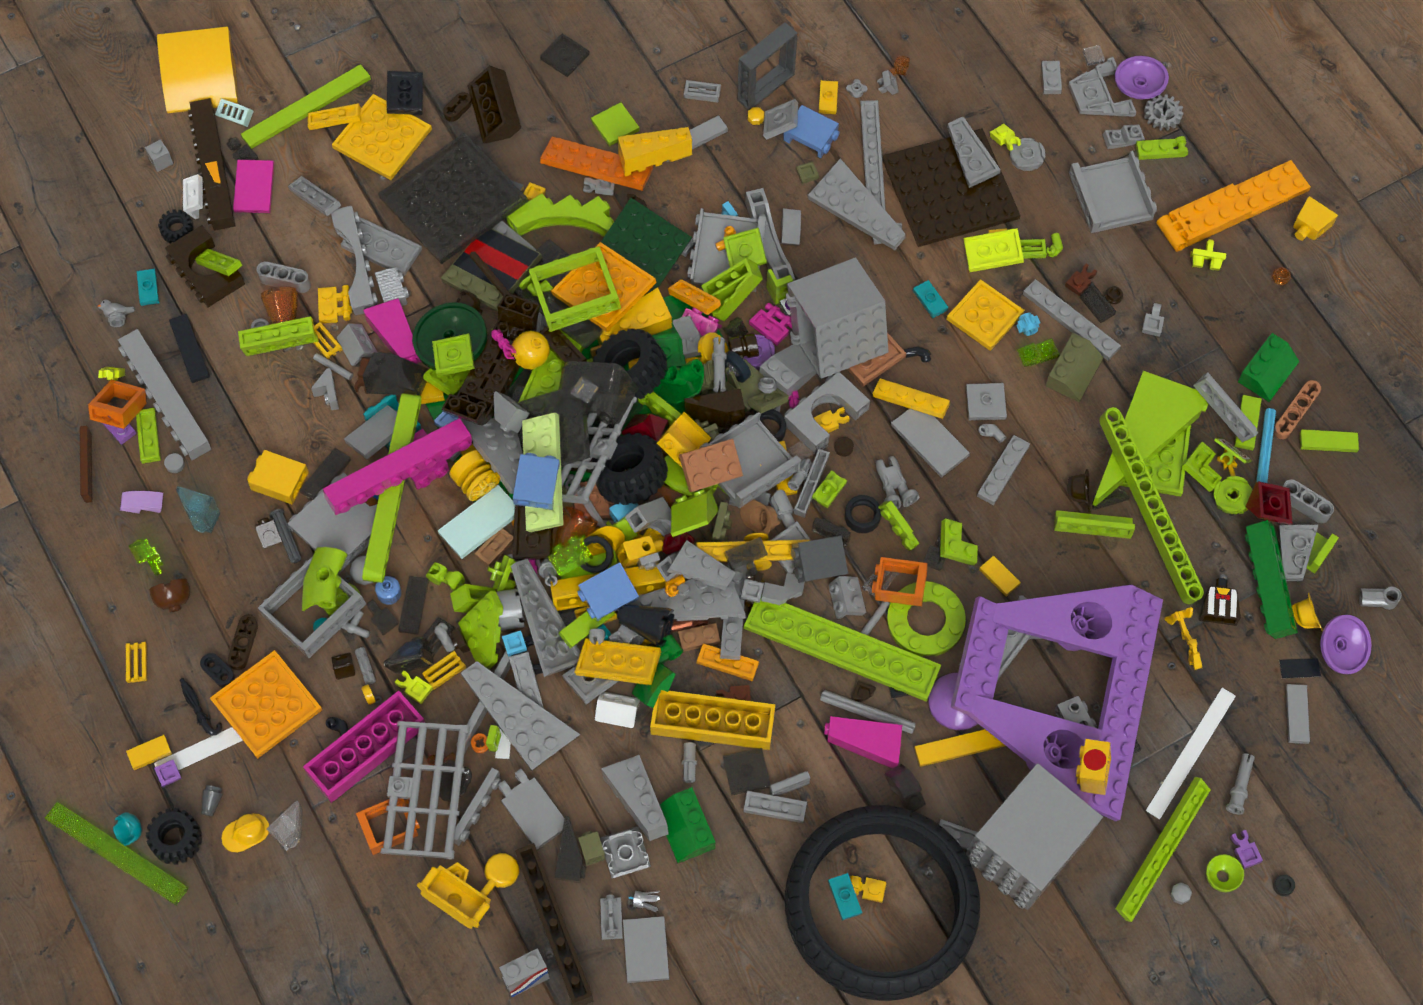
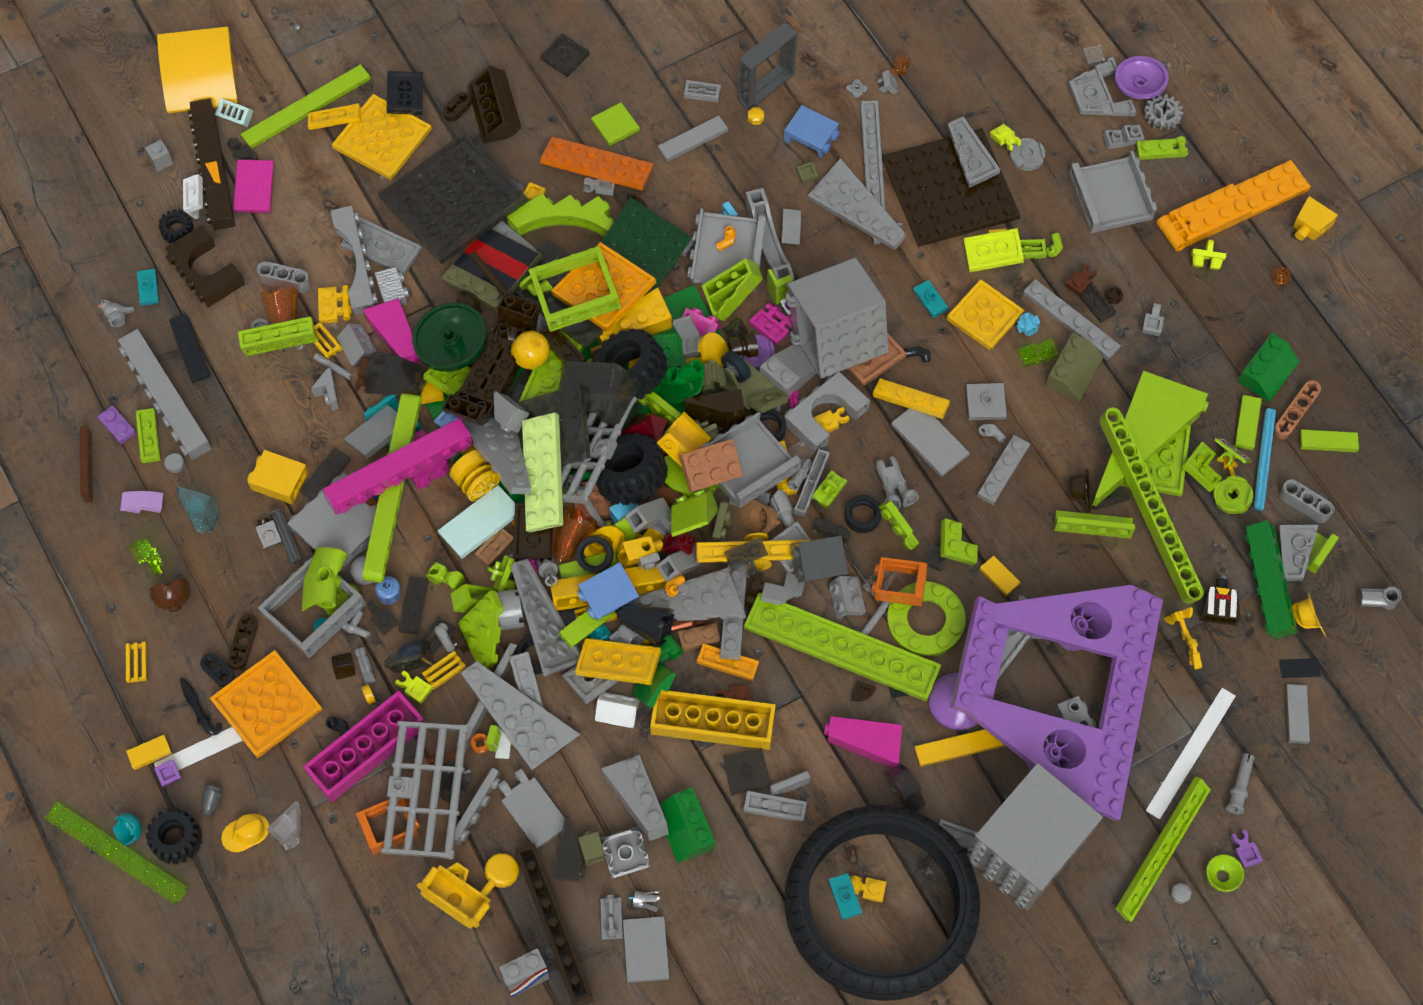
(111, 373): neon yellow plate -> none
(120, 417): orange window -> none
(218, 262): lime tile -> none
(314, 196): light grey tile -> none
(453, 355): lime tile -> none
(503, 343): dark pink piece -> none
(514, 643): medium azure plate -> none
(536, 481): medium blue panel -> none
(570, 555): clear neon green bracket -> none
(584, 389): clear tile -> none
(596, 635): light grey hinge -> none
(653, 148): yellow wedge -> none
(689, 762): light grey axle -> none
(694, 297): light orange plate -> none
(697, 564): light grey wing -> none
(719, 357): light grey pin -> none
(745, 245): lime tile -> none
(752, 591): light grey tile -> none
(767, 385): light grey plate -> none
(780, 119): light grey plate -> none
(828, 97): yellow plate -> none
(844, 446): dark brown tile -> none
(866, 711): light grey axle -> none
(1051, 77): light grey plate -> none
(1094, 766): yellow brick -> none
(1225, 407): light grey fence -> none
(1270, 503): dark red slope -> none
(1284, 885): pearl dark grey tile -> none
(1352, 641): medium lavender dish -> none

